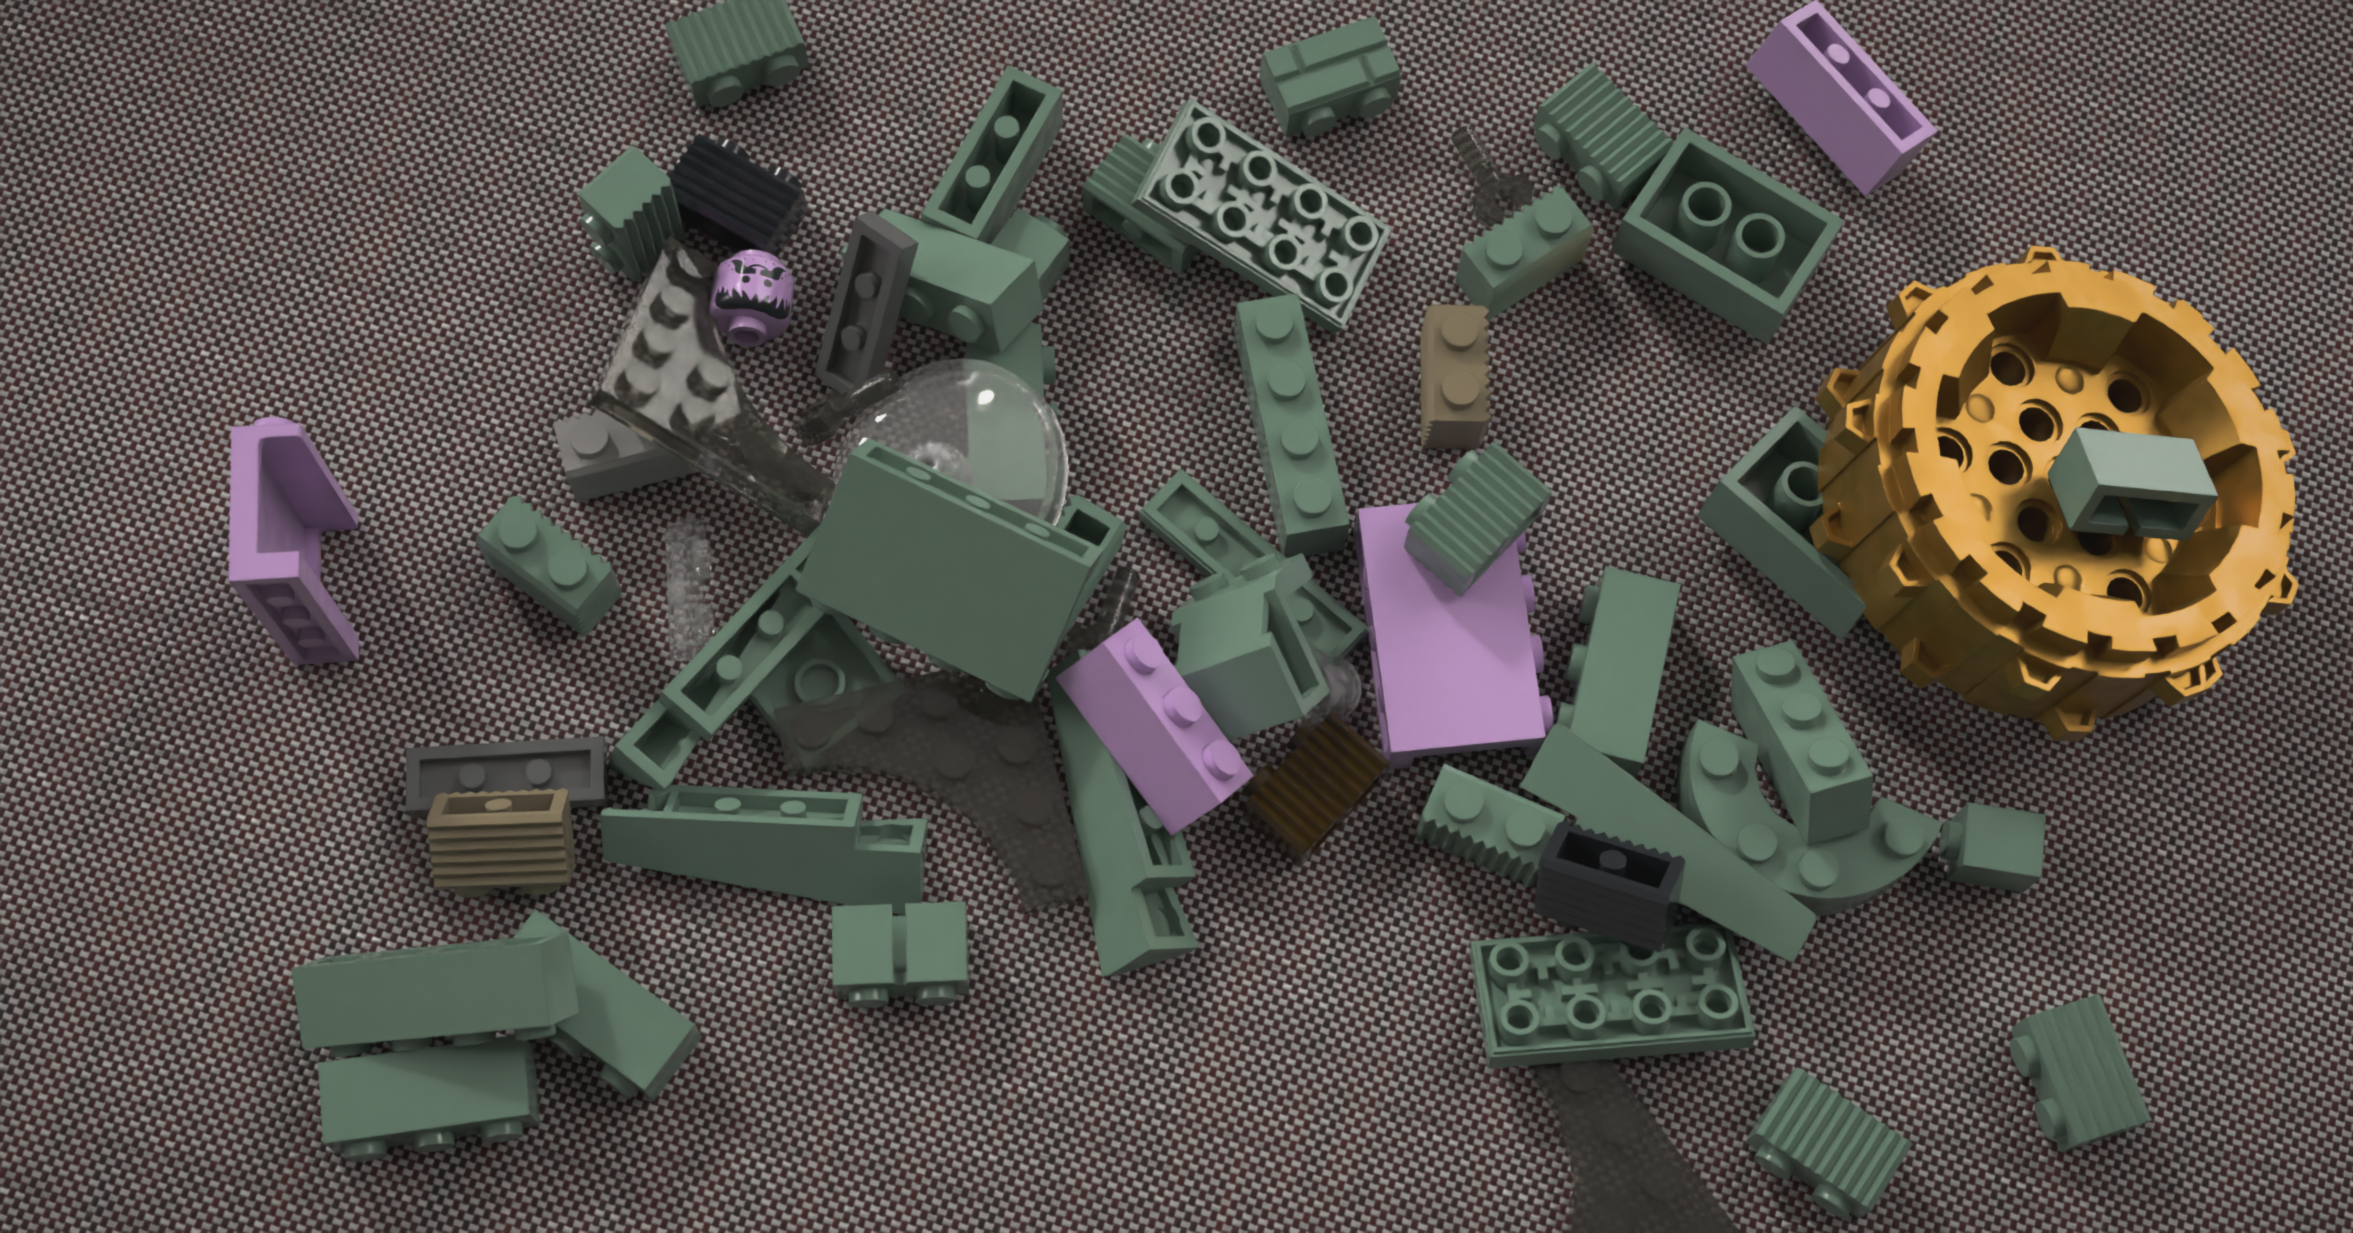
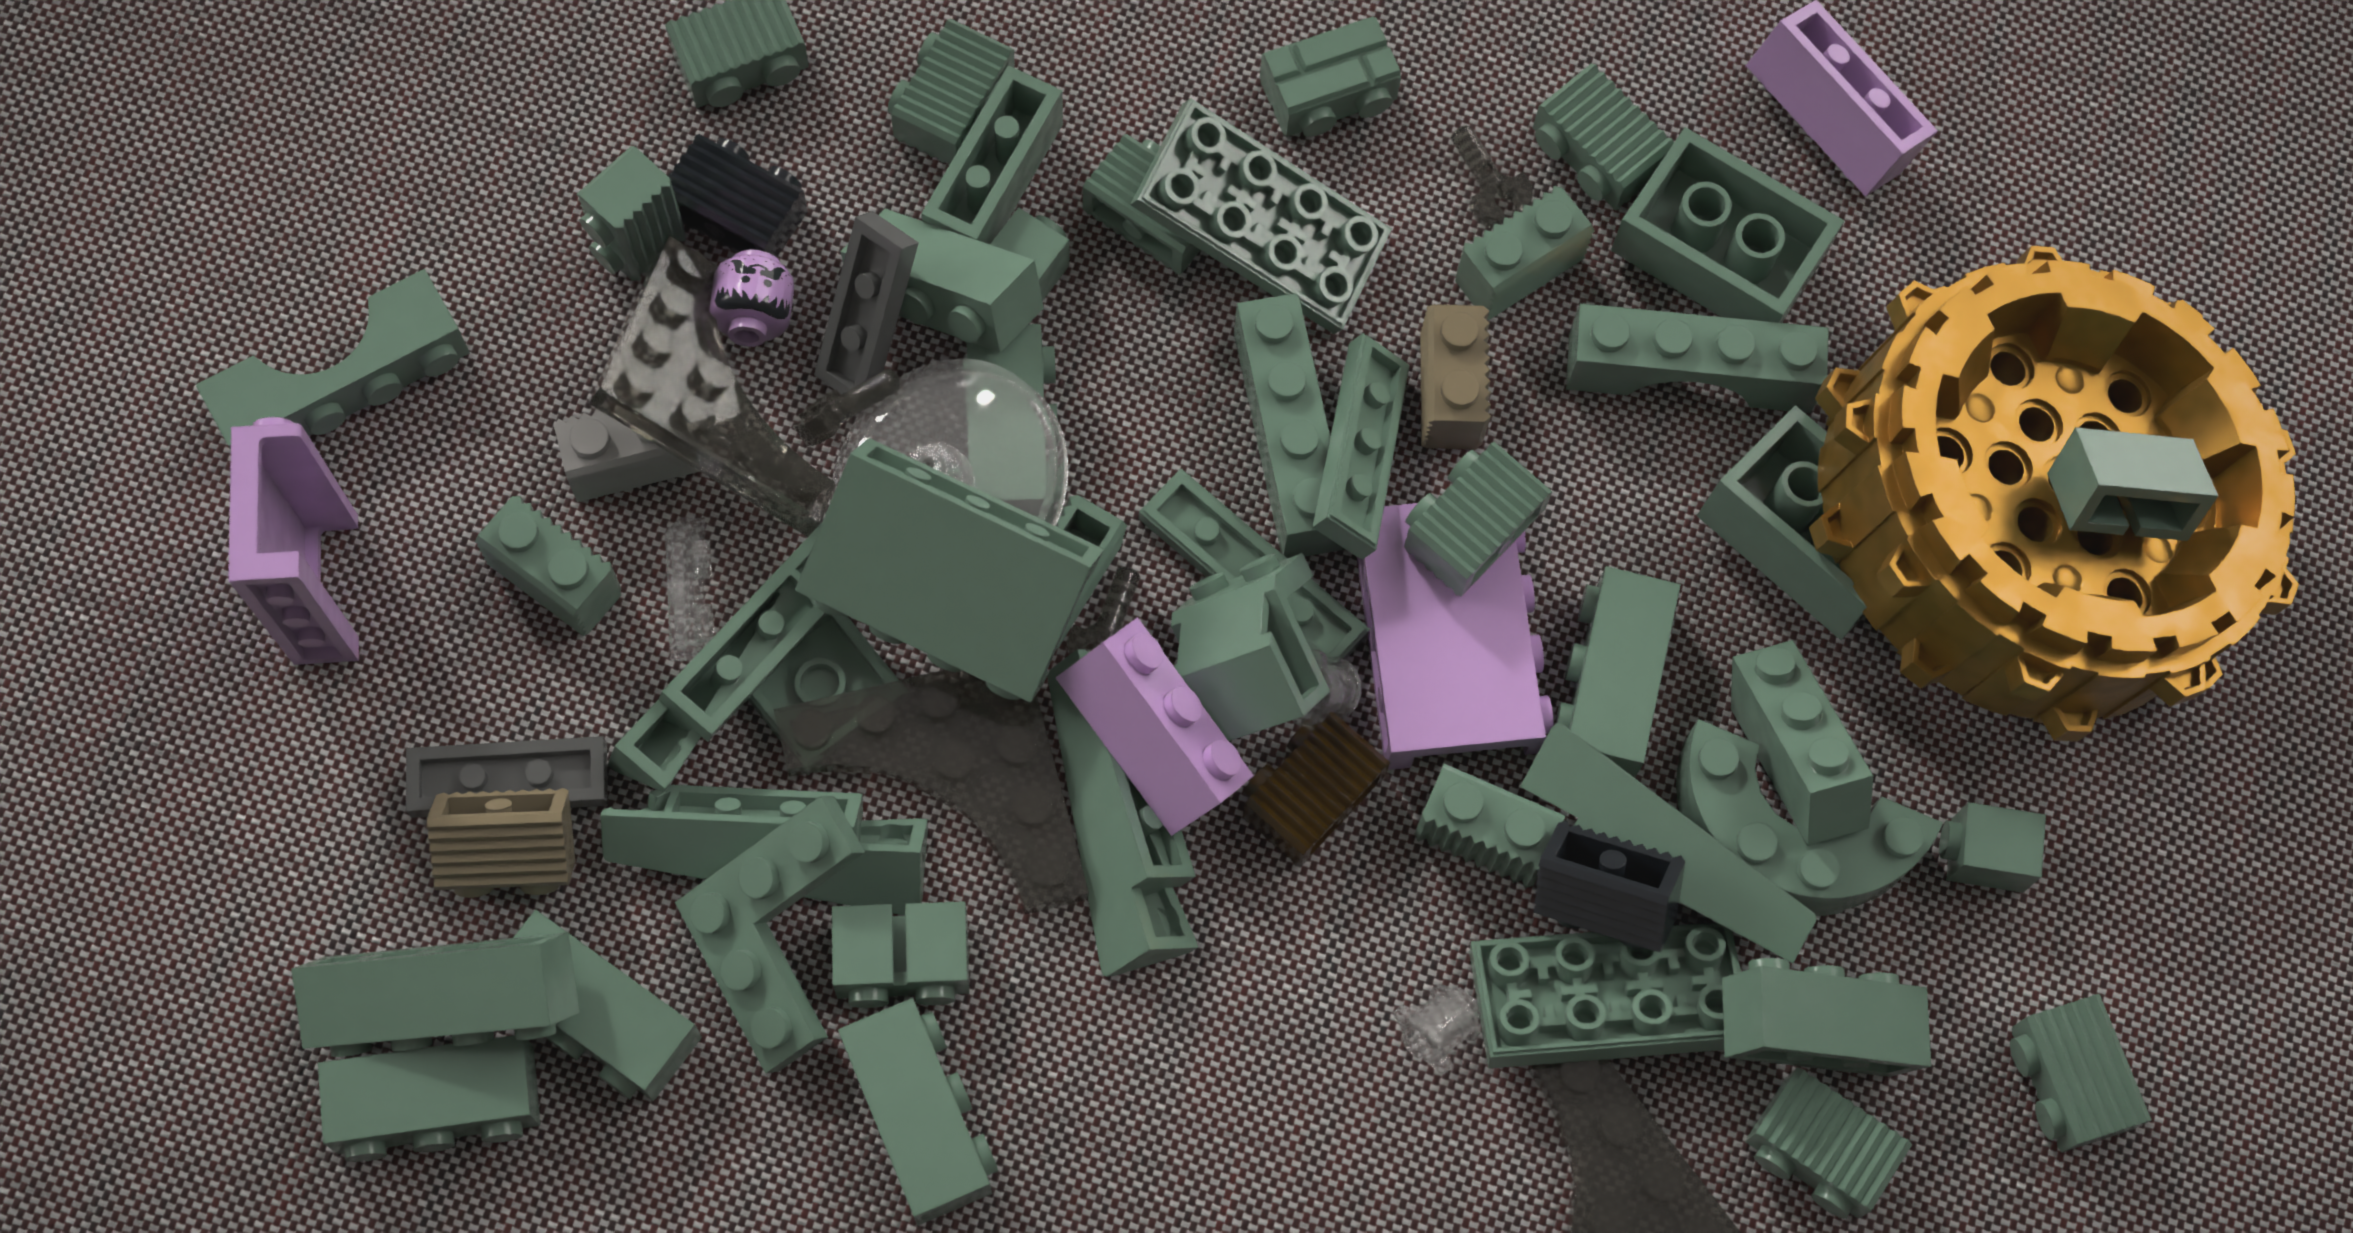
(404, 341): none -> sand green arch
(731, 927): none -> sand green plate
(919, 1110): none -> sand green brick
(948, 89): none -> sand green brick
(1361, 447): none -> sand green tile
(1439, 1025): none -> clear brick
(1634, 348): none -> sand green arch
(1825, 1019): none -> sand green brick

